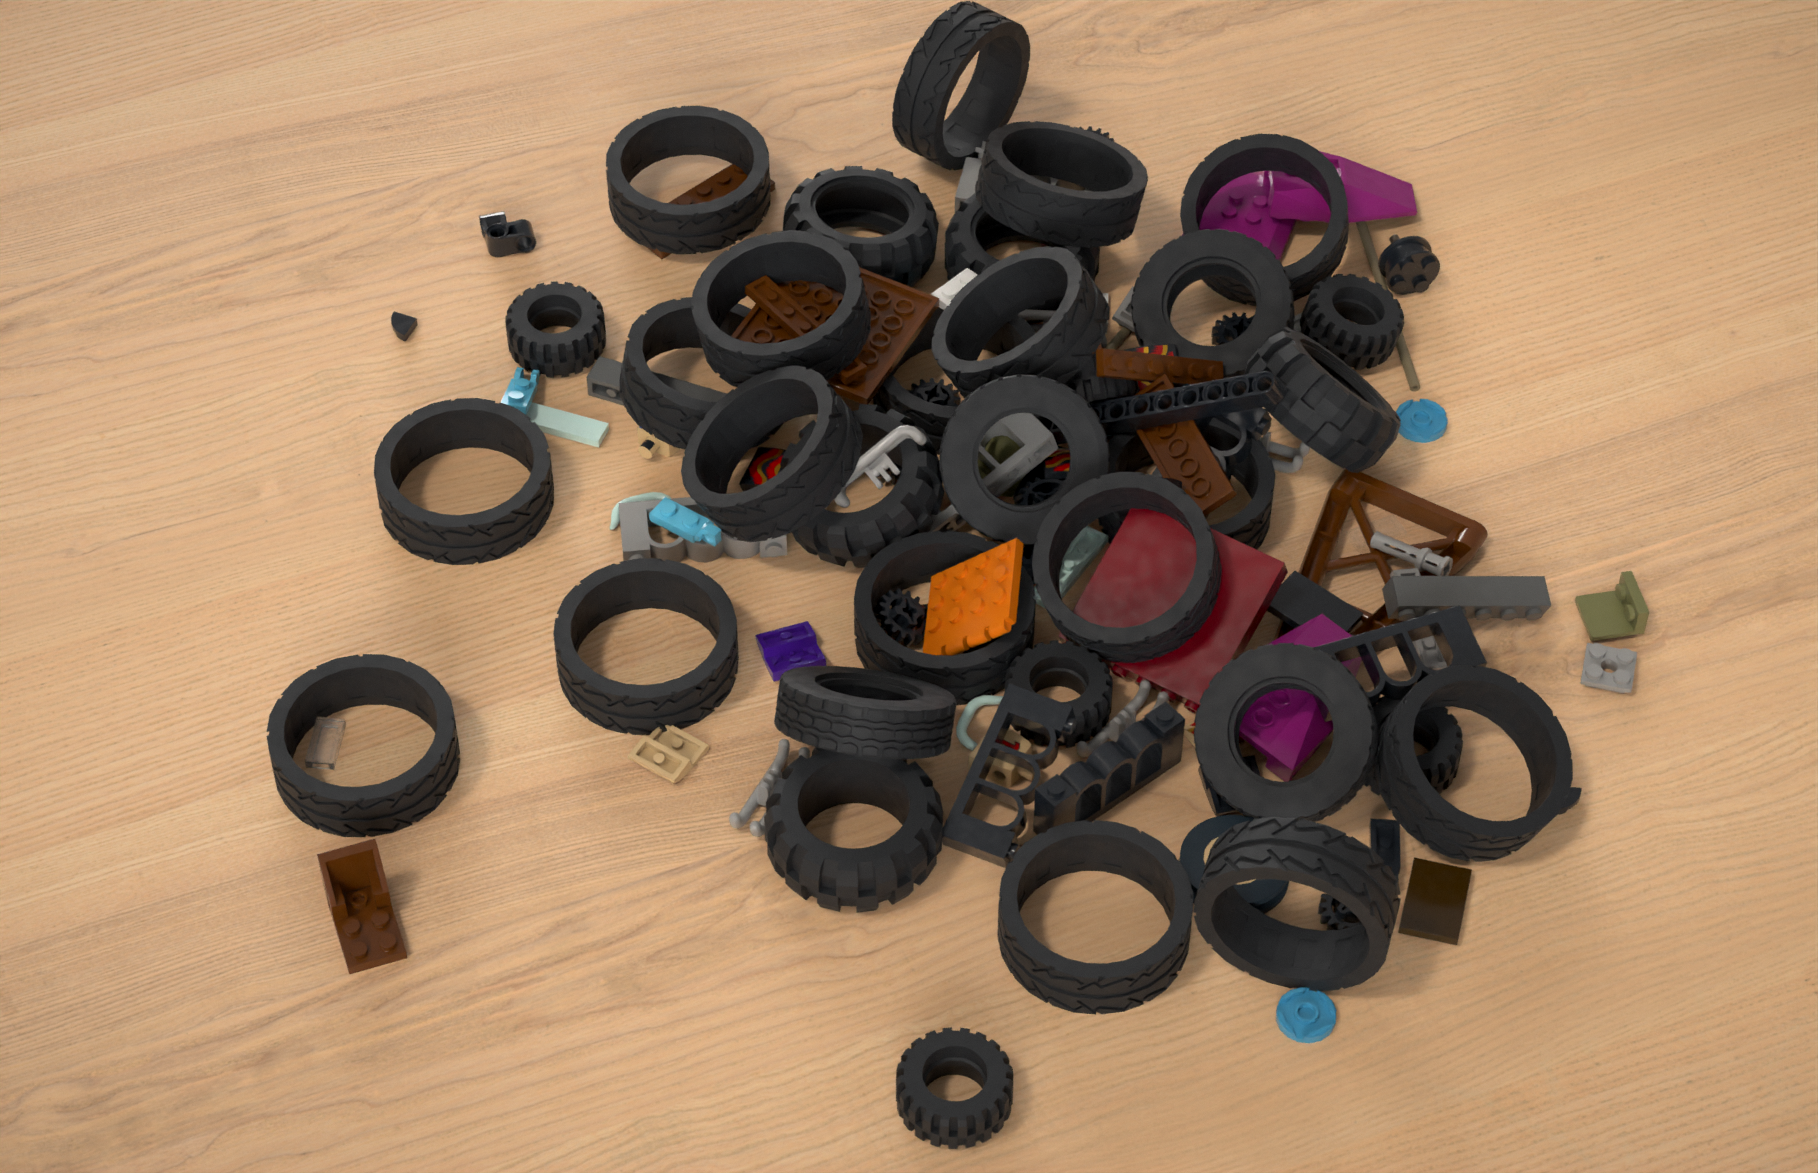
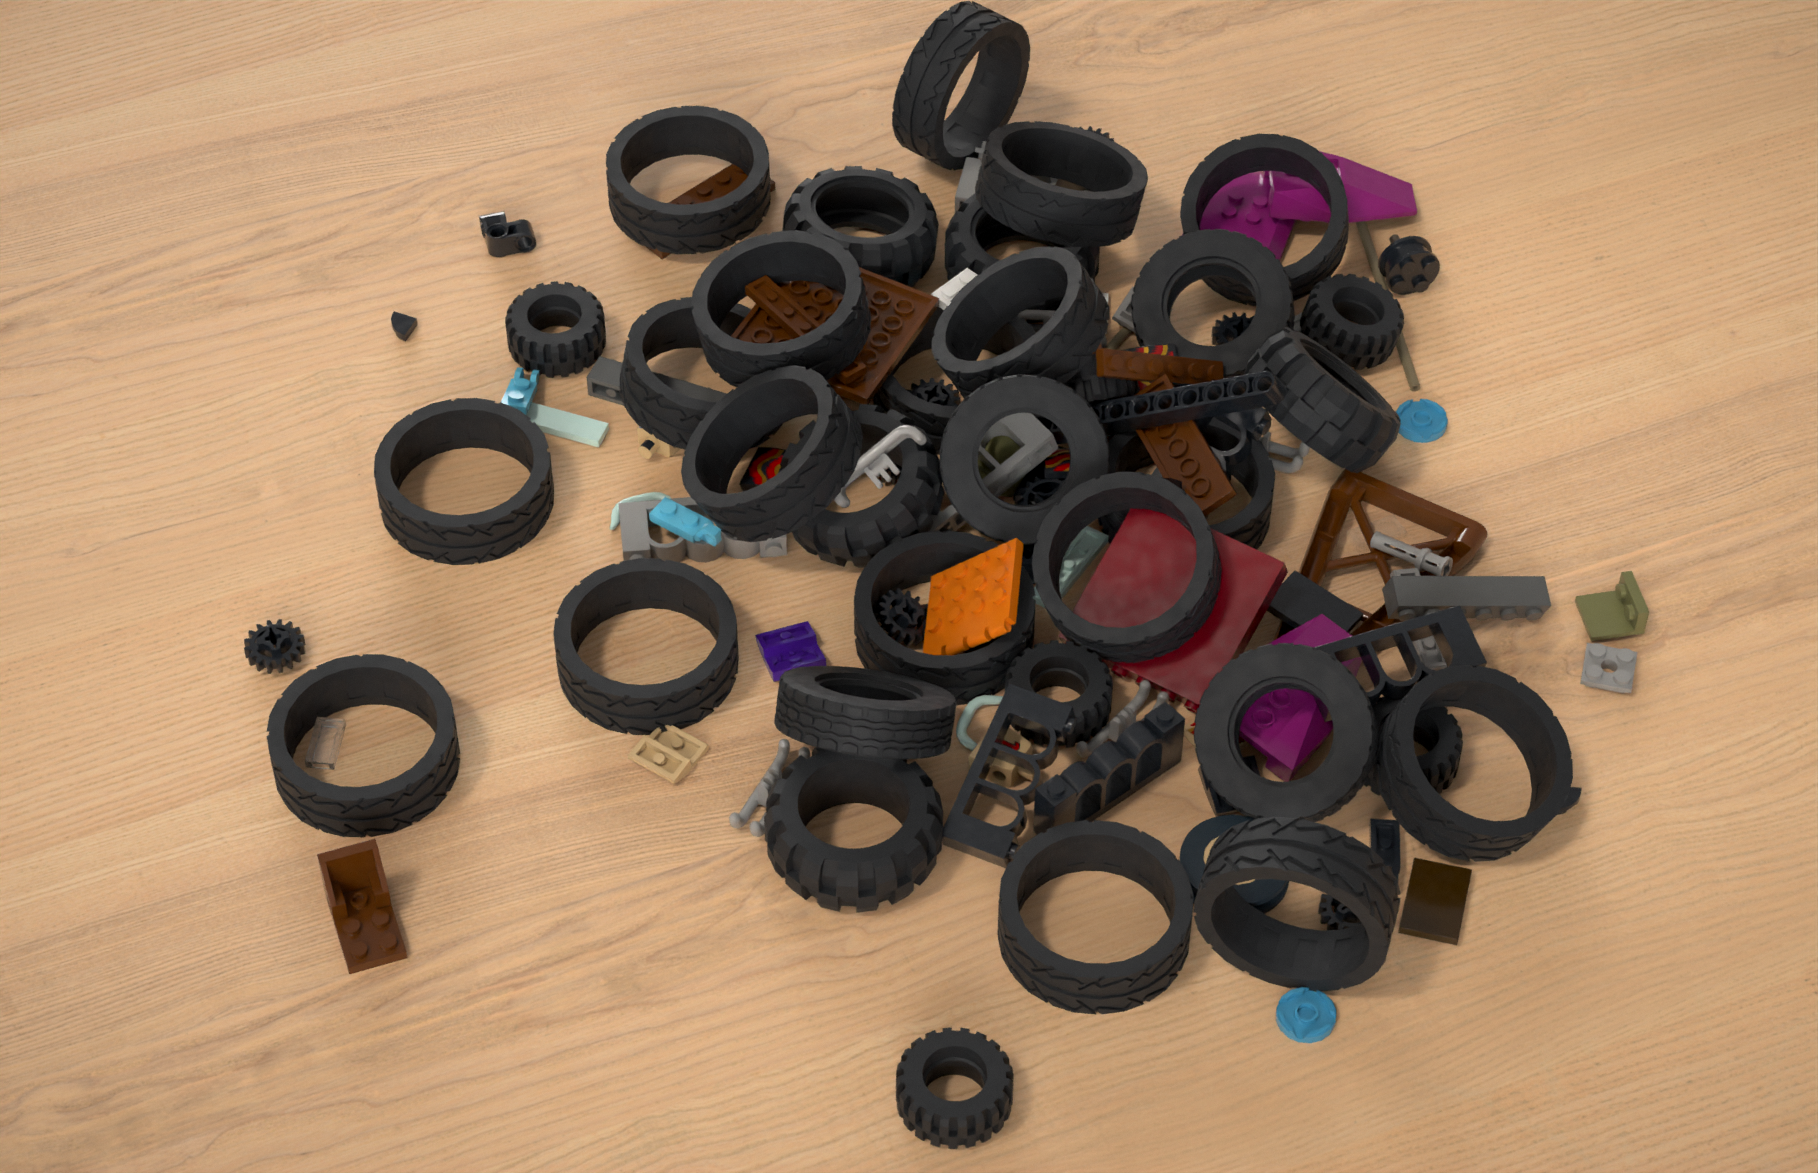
(288, 643): none -> black gear

